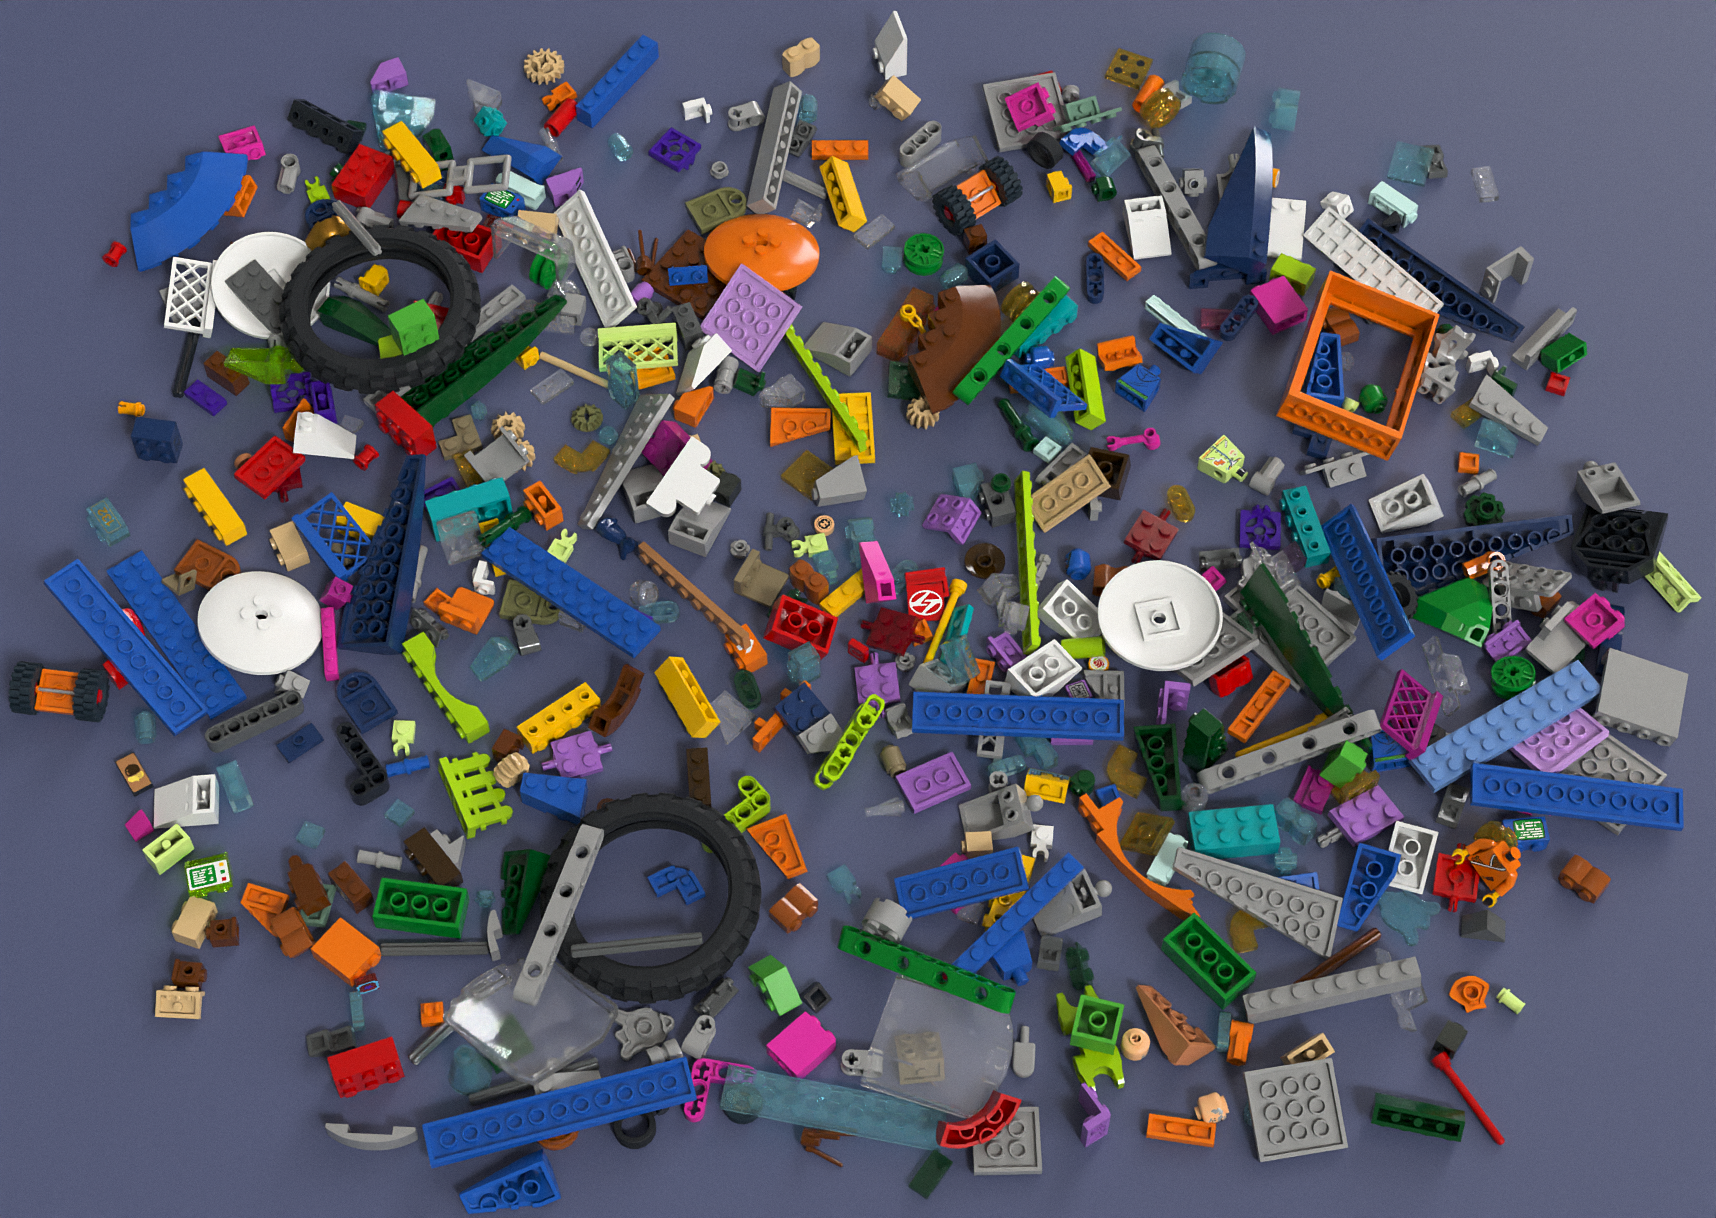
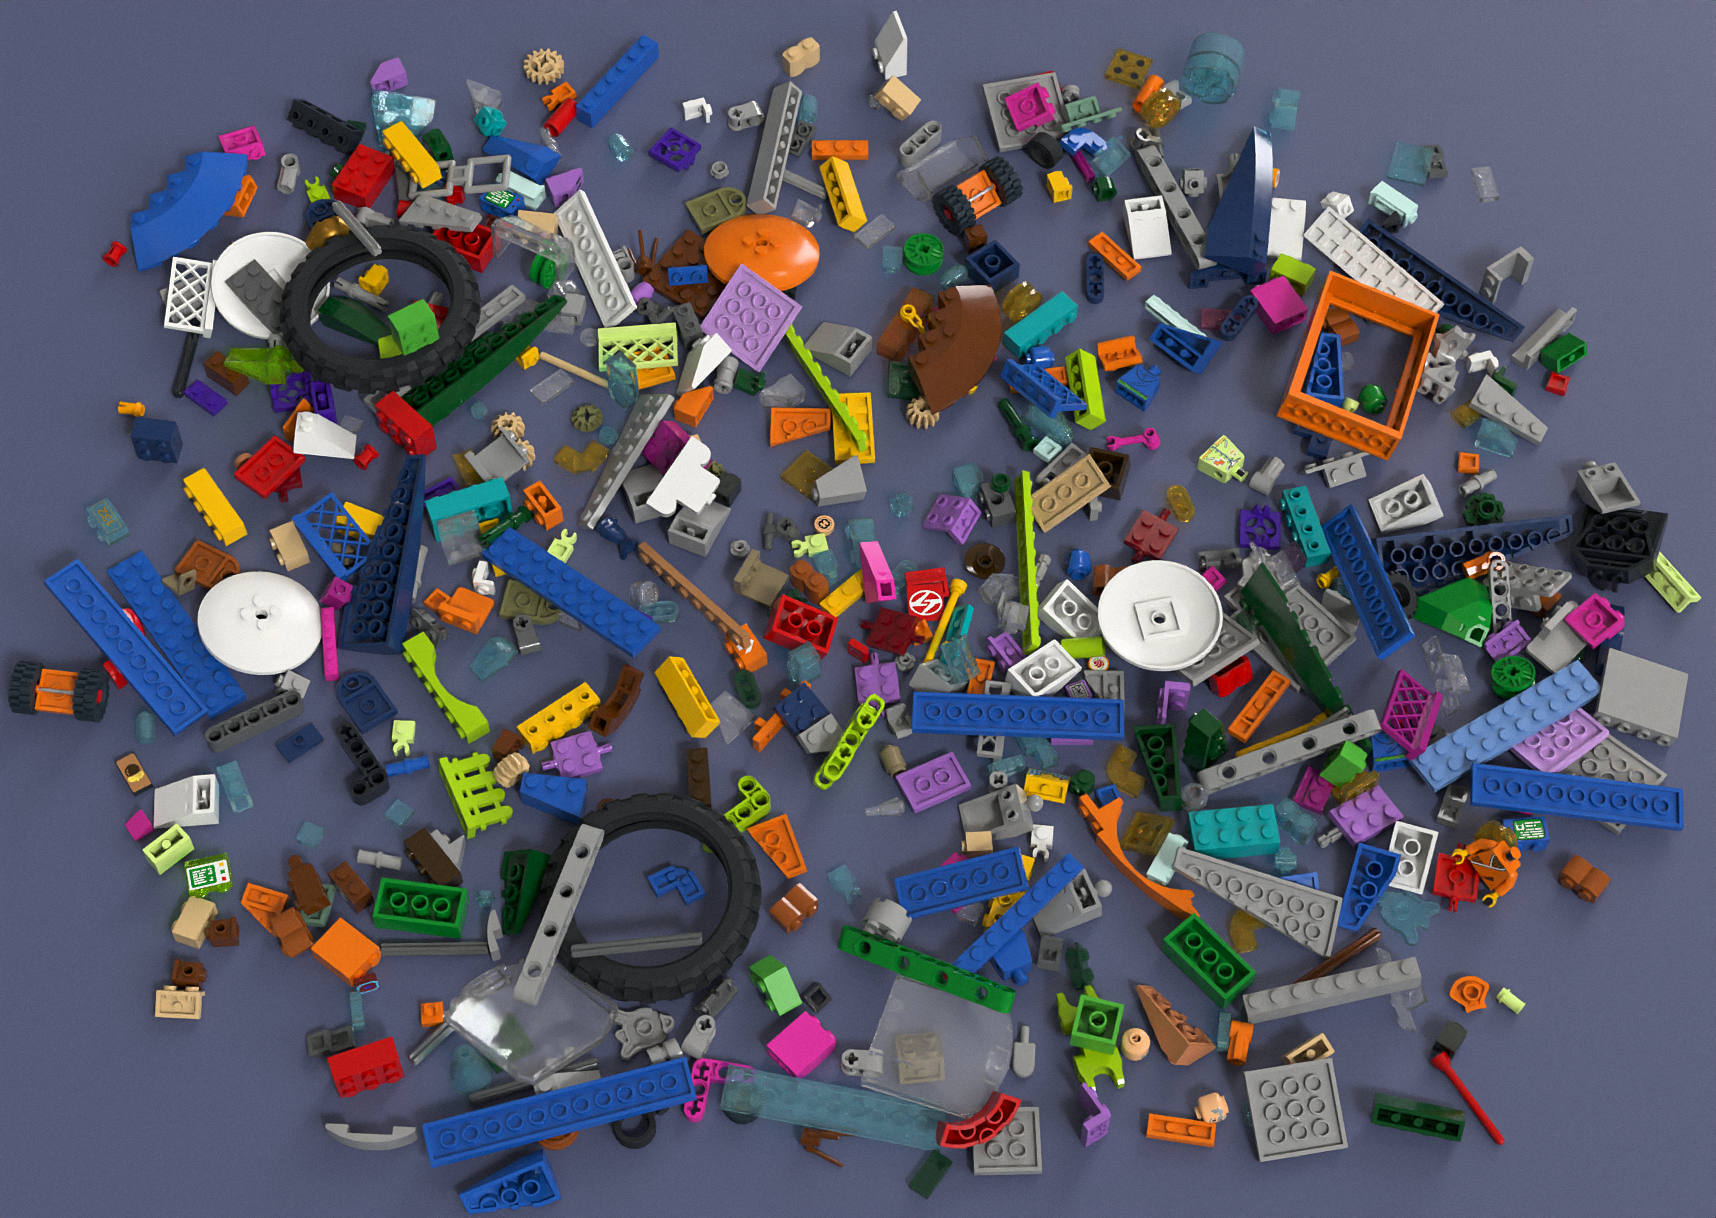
(466, 438): dark tan plate -> none
(1011, 340): green beam -> none
(1483, 926): dark grey slope -> none

